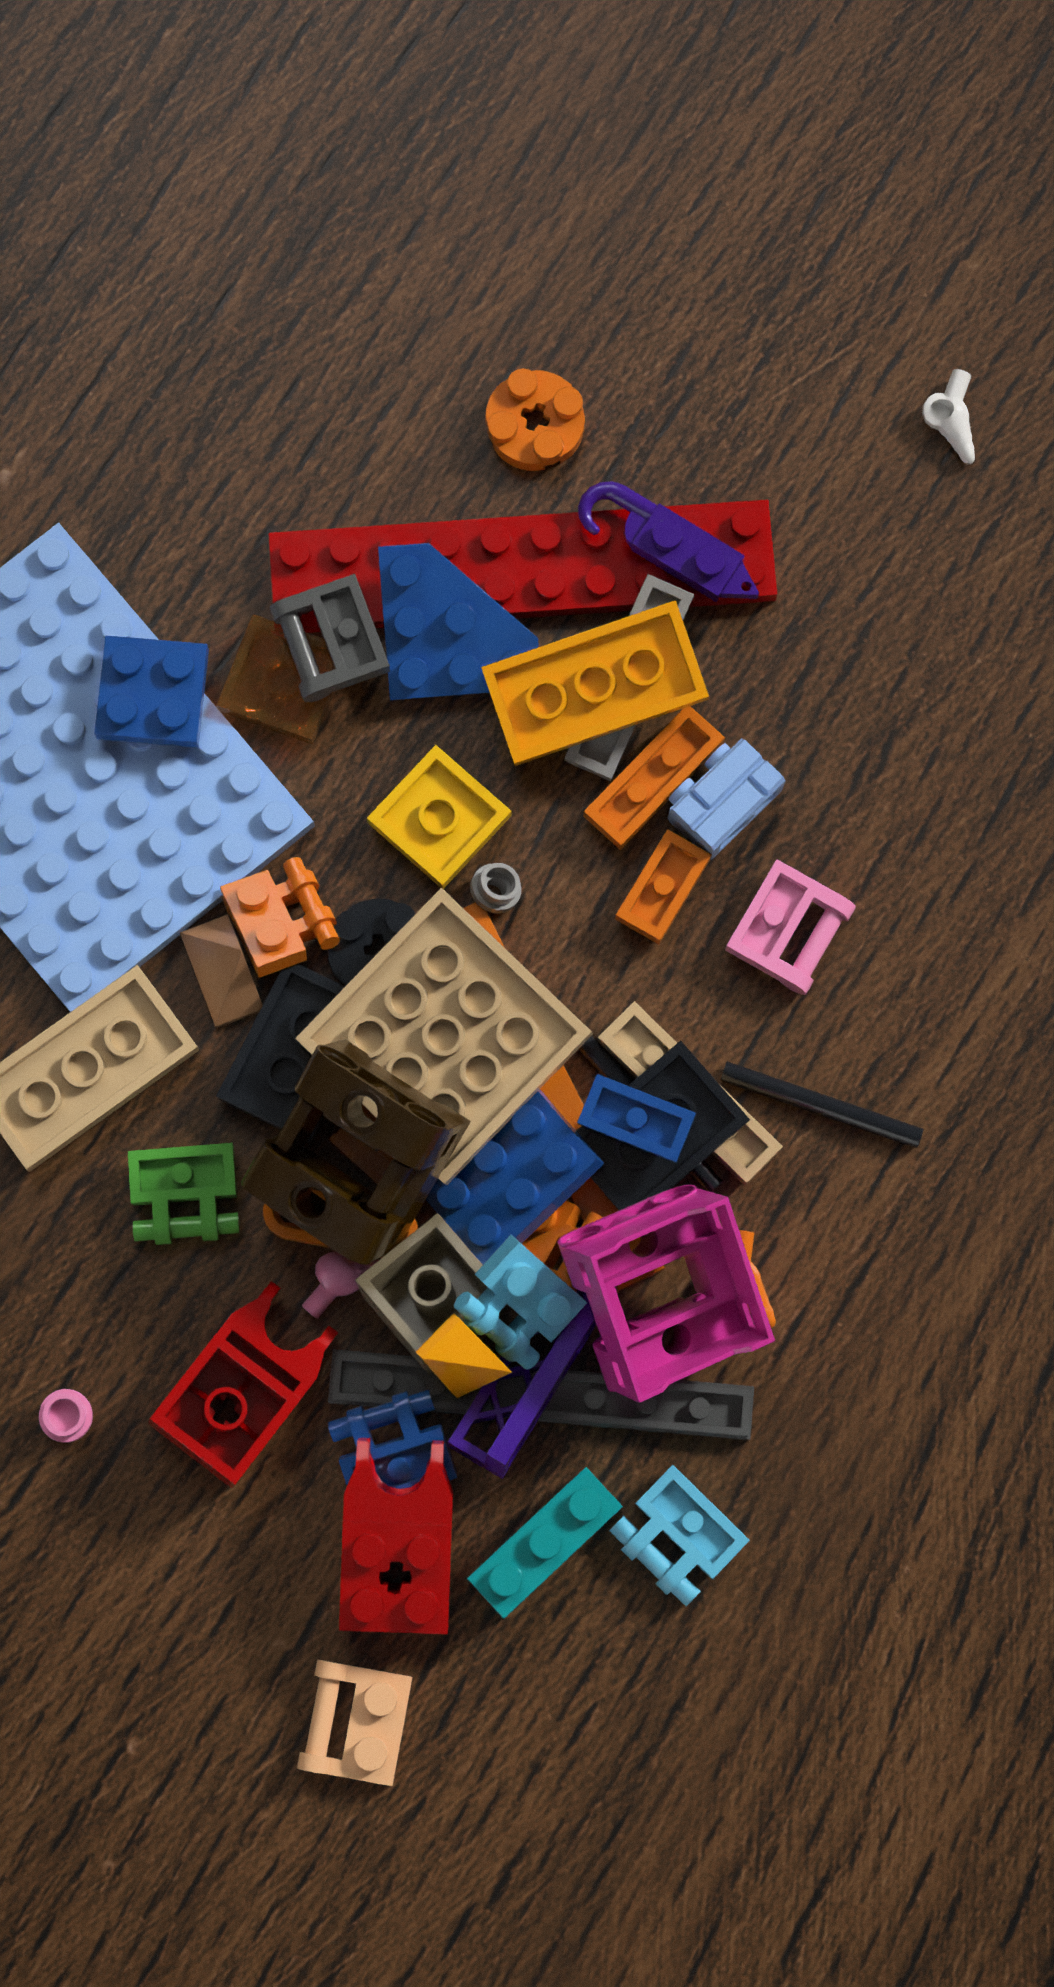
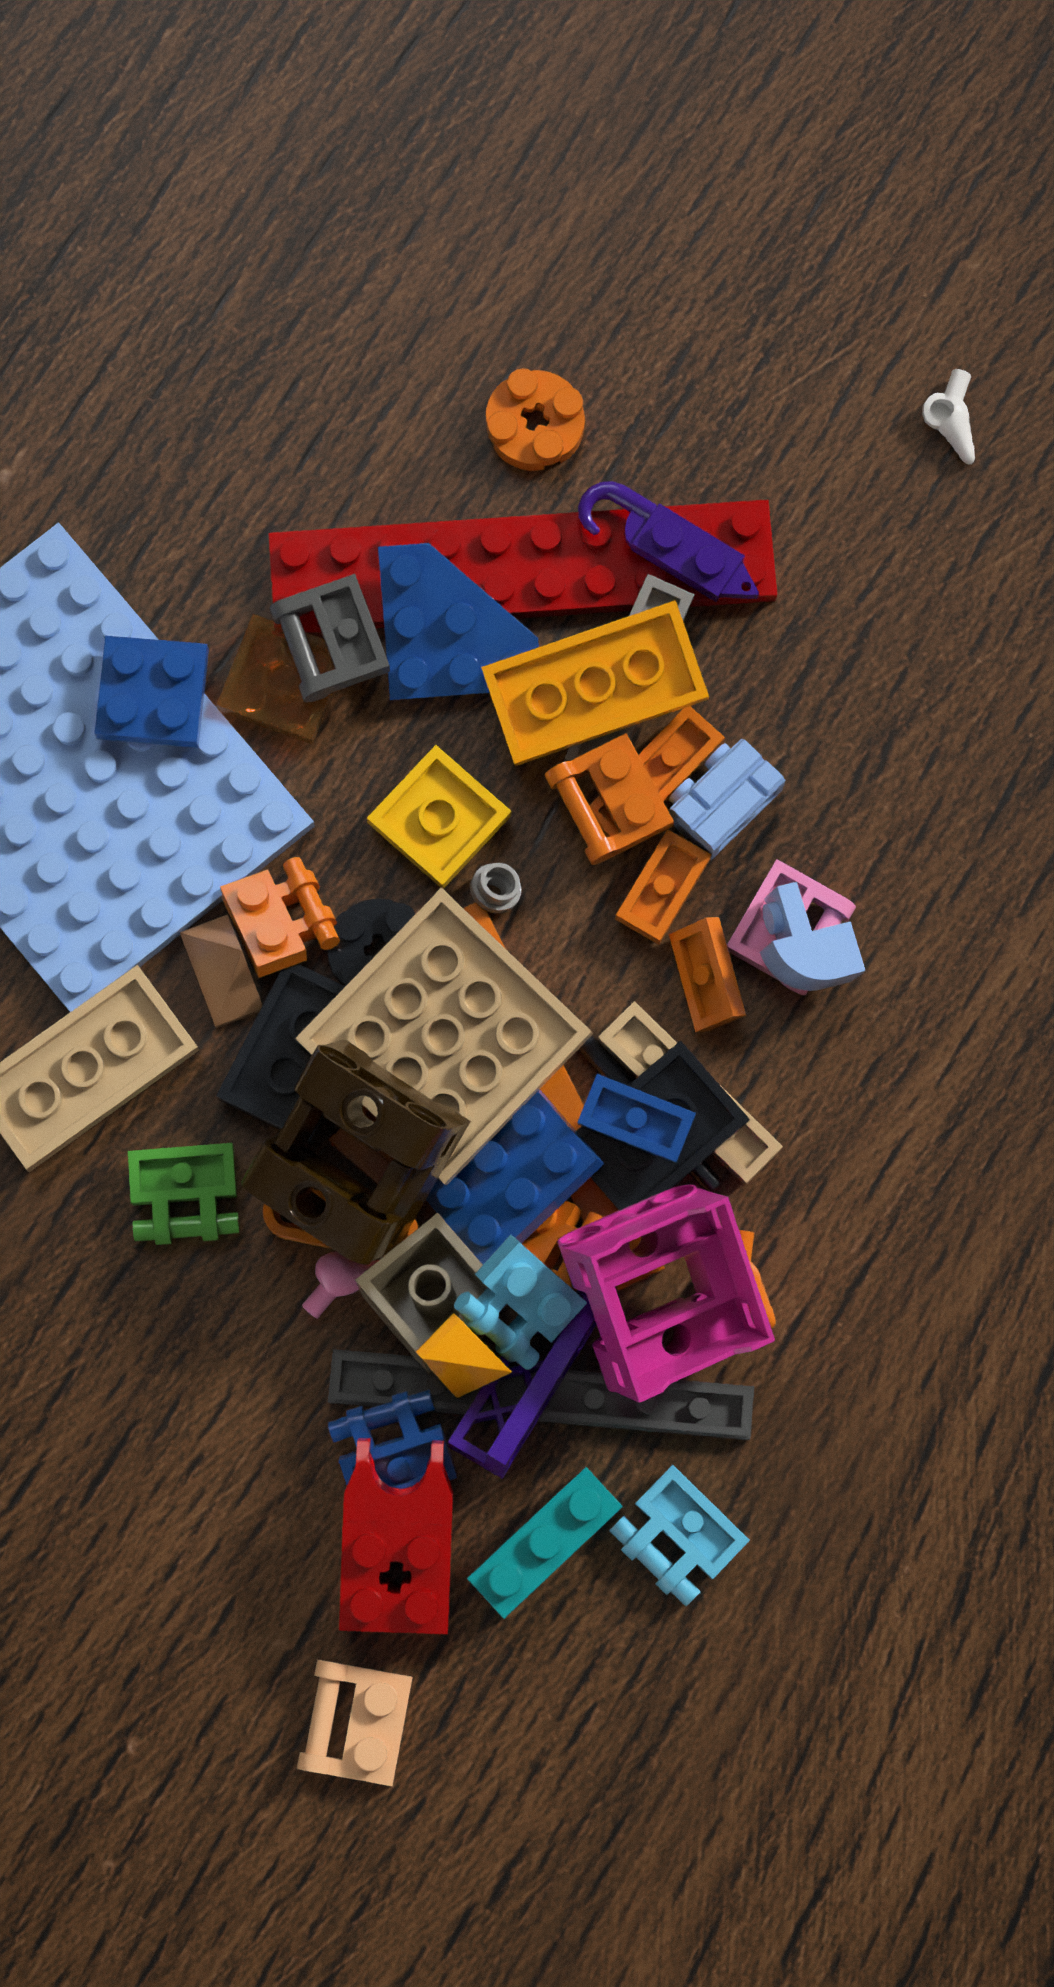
(65, 1415): bright pink plate -> none
(253, 1374): red brick -> none
(623, 789): none -> orange plate
(707, 974): none -> orange plate
(804, 956): none -> light blue brick
(822, 1104): black bar -> none

